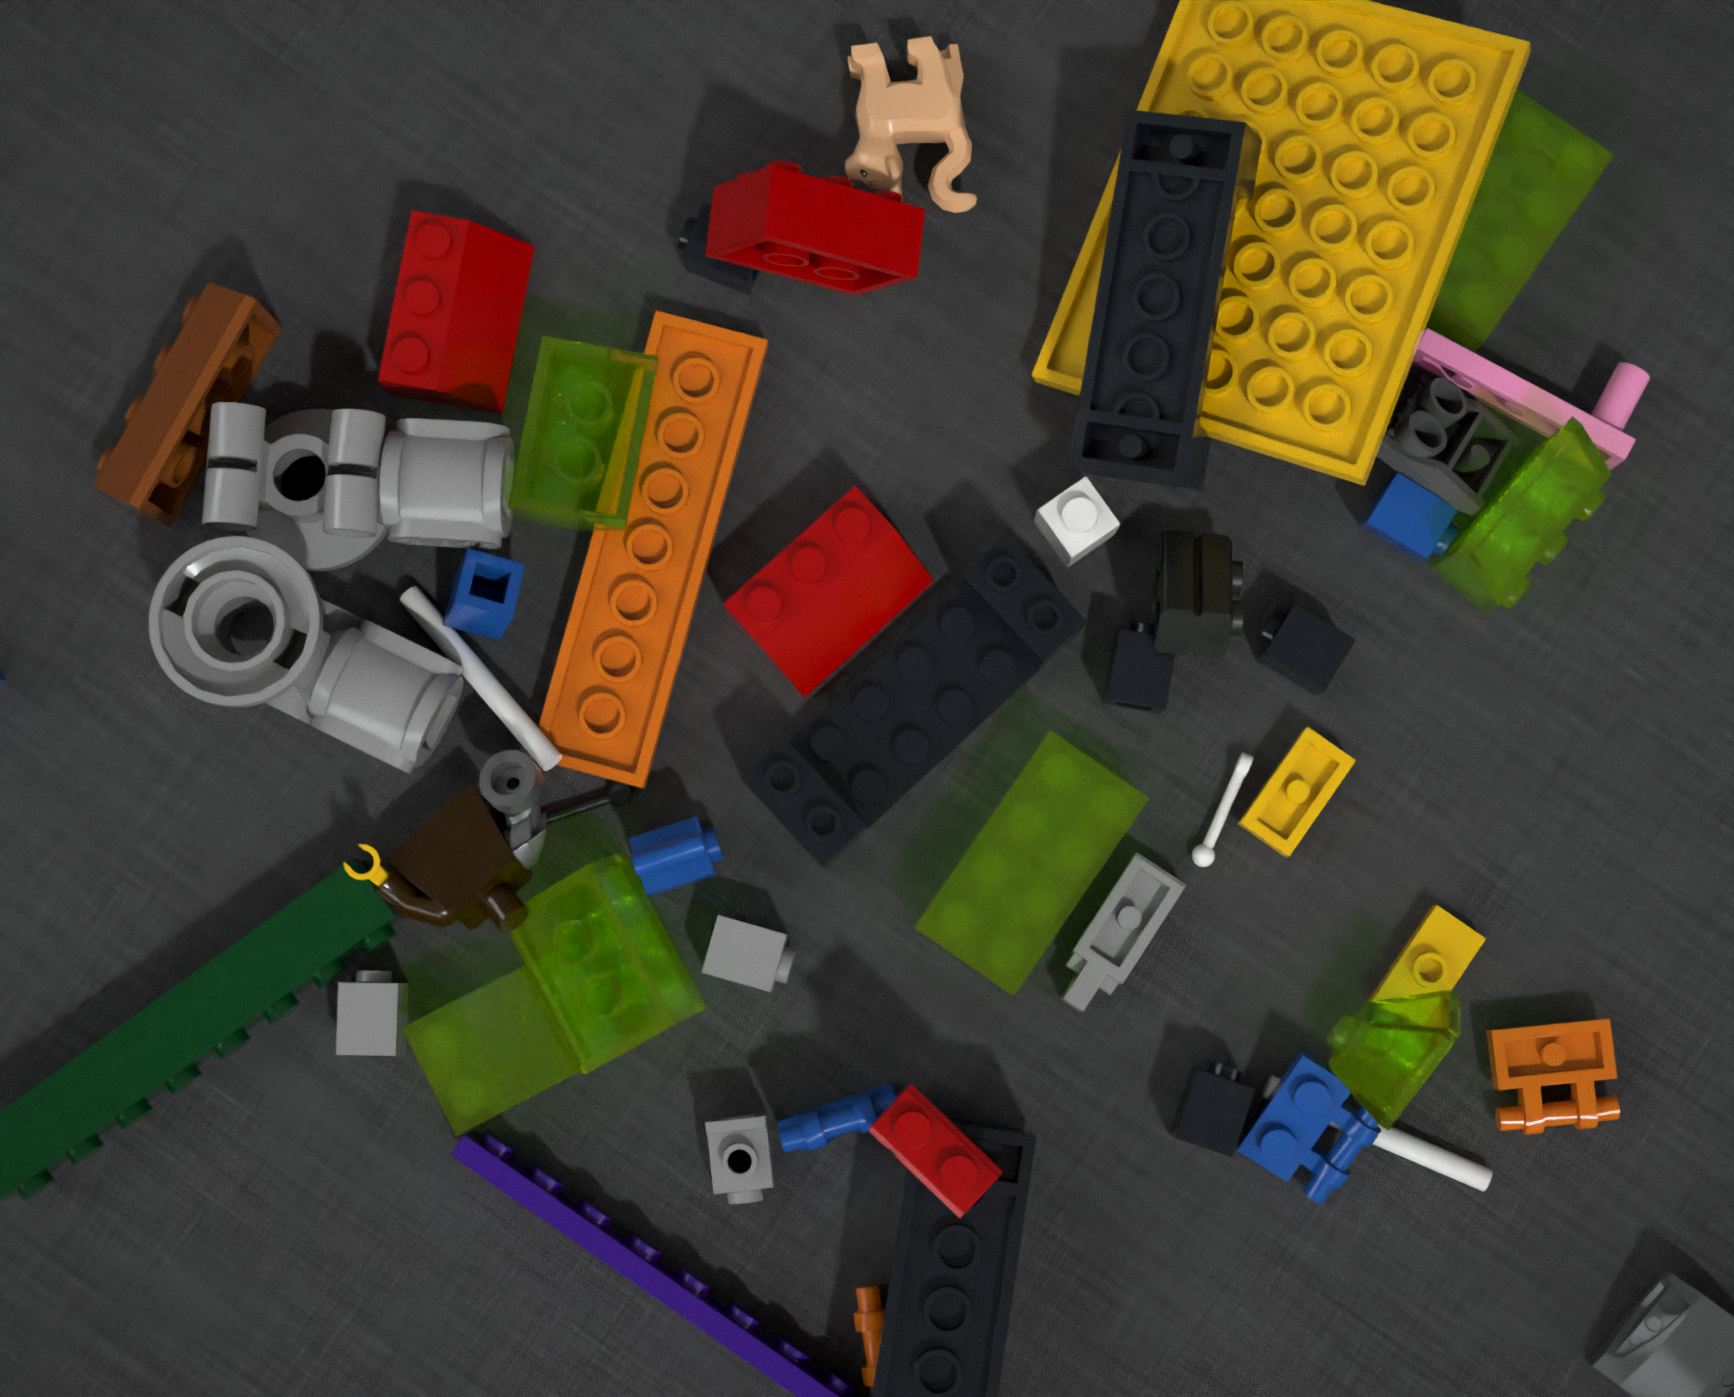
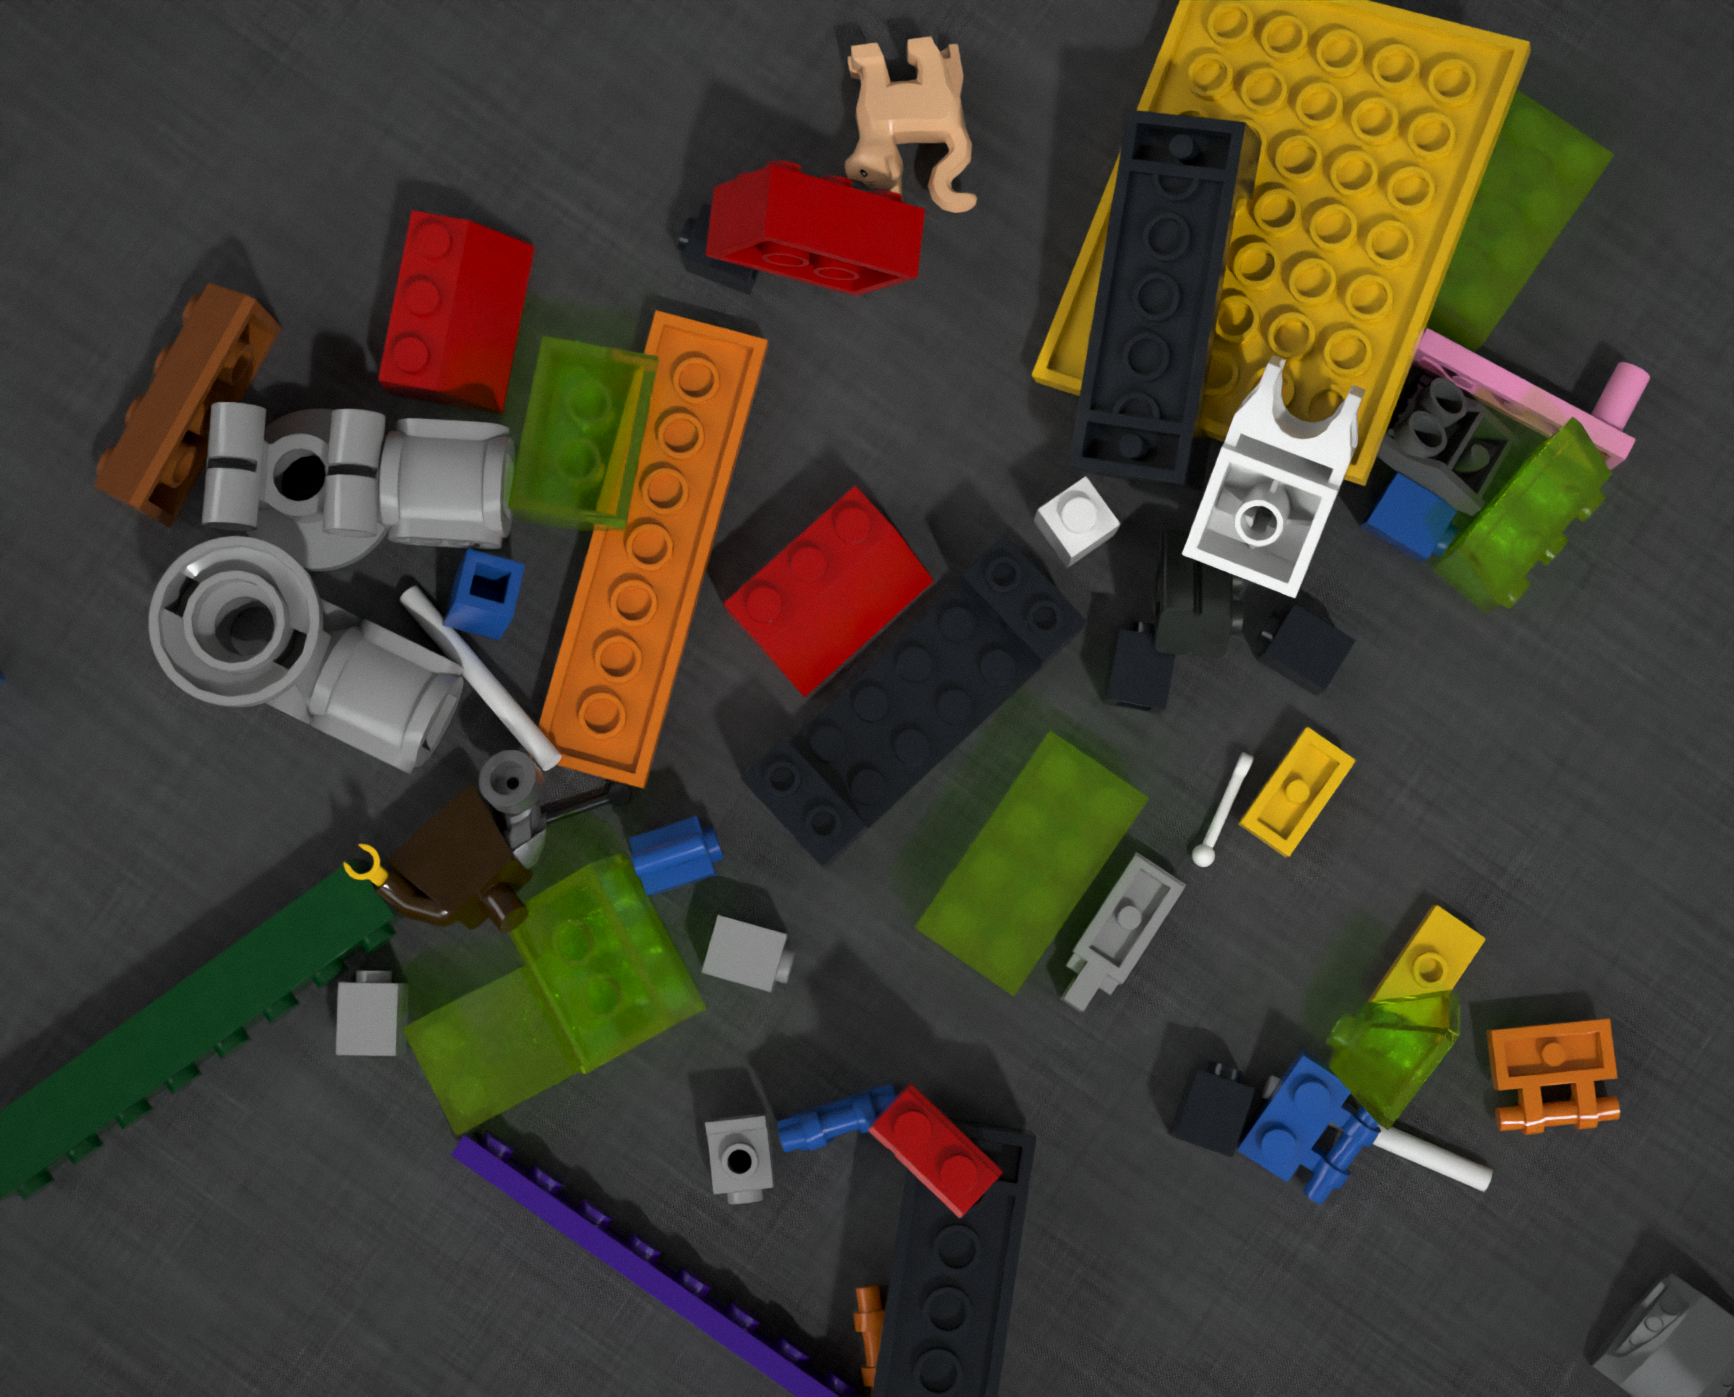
(1277, 465): none -> white brick

